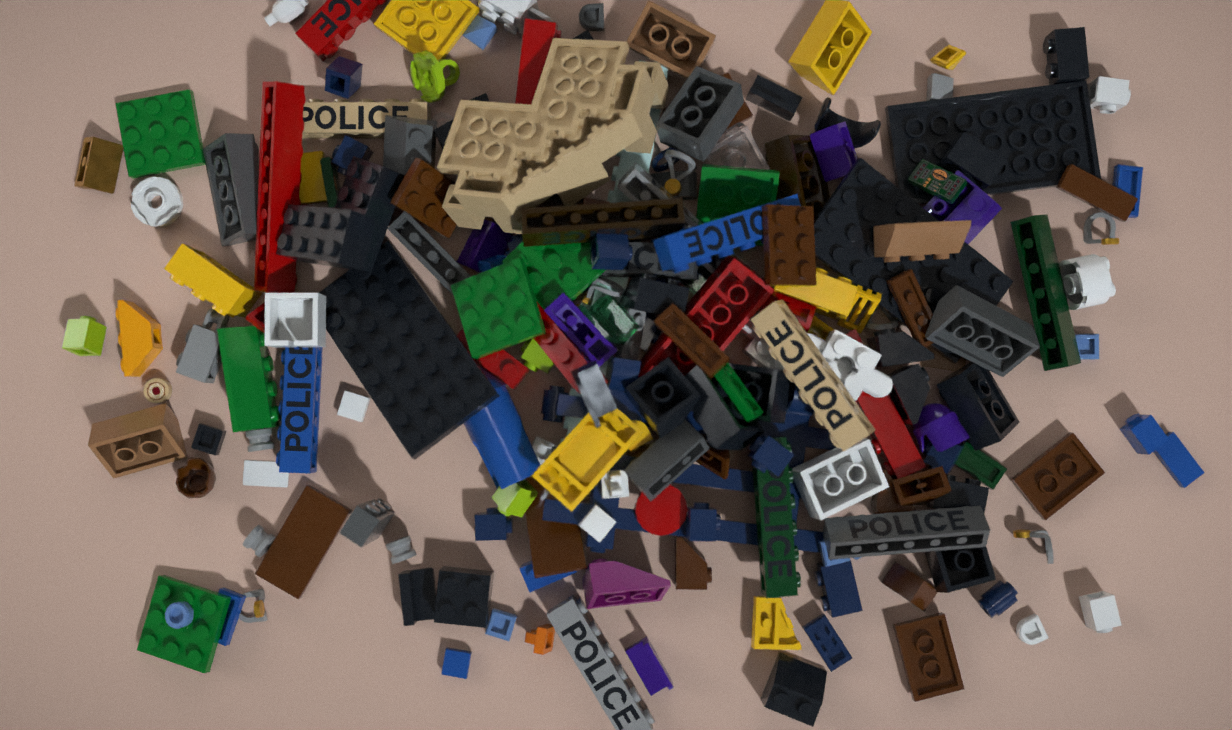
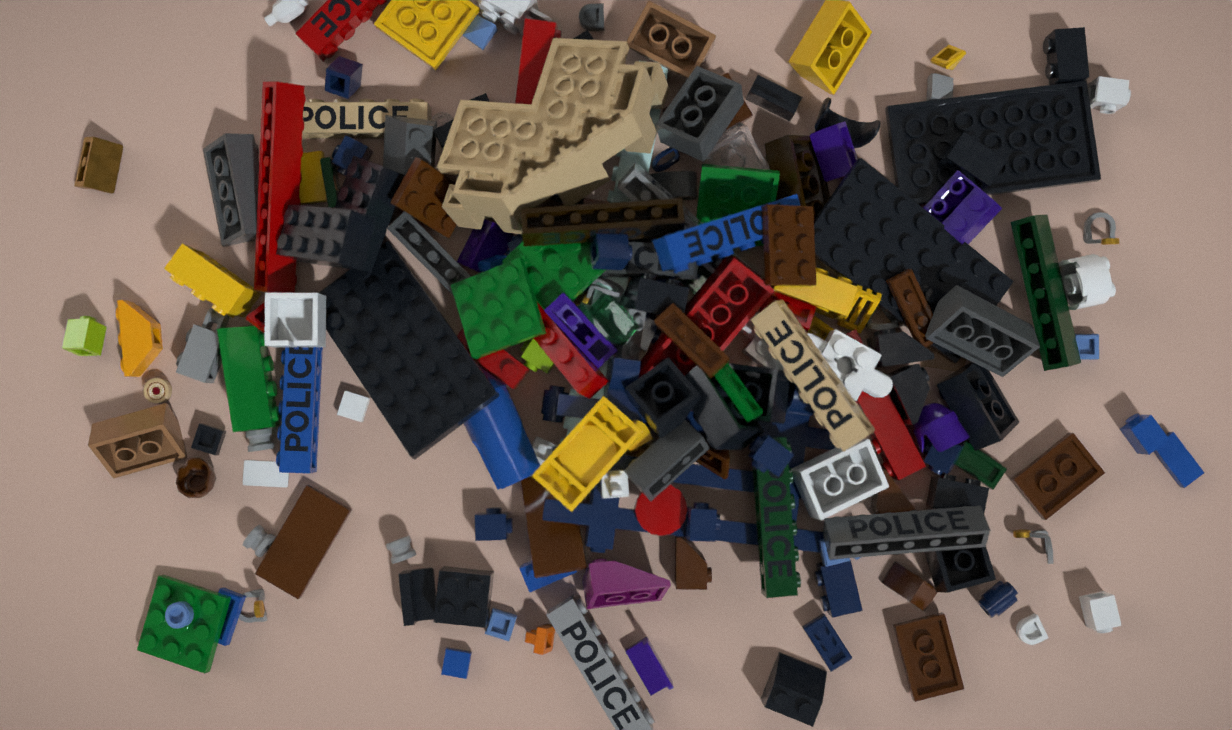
(160, 133): green plate -> none
(171, 201): white tile -> none
(367, 522): dark grey brick -> none
(429, 77): lime tile -> none
(515, 498): lime brick -> none
(594, 391): panel -> none
(597, 523): white tile -> none
(673, 185): light grey piece -> none
(771, 625): yellow wing -> none
(919, 240): medium nougat slope -> none
(921, 487): reddish brown slope -> none
(937, 181): tile -> none
(1097, 193): reddish brown tile -> none
(1129, 180): blue tile -> none

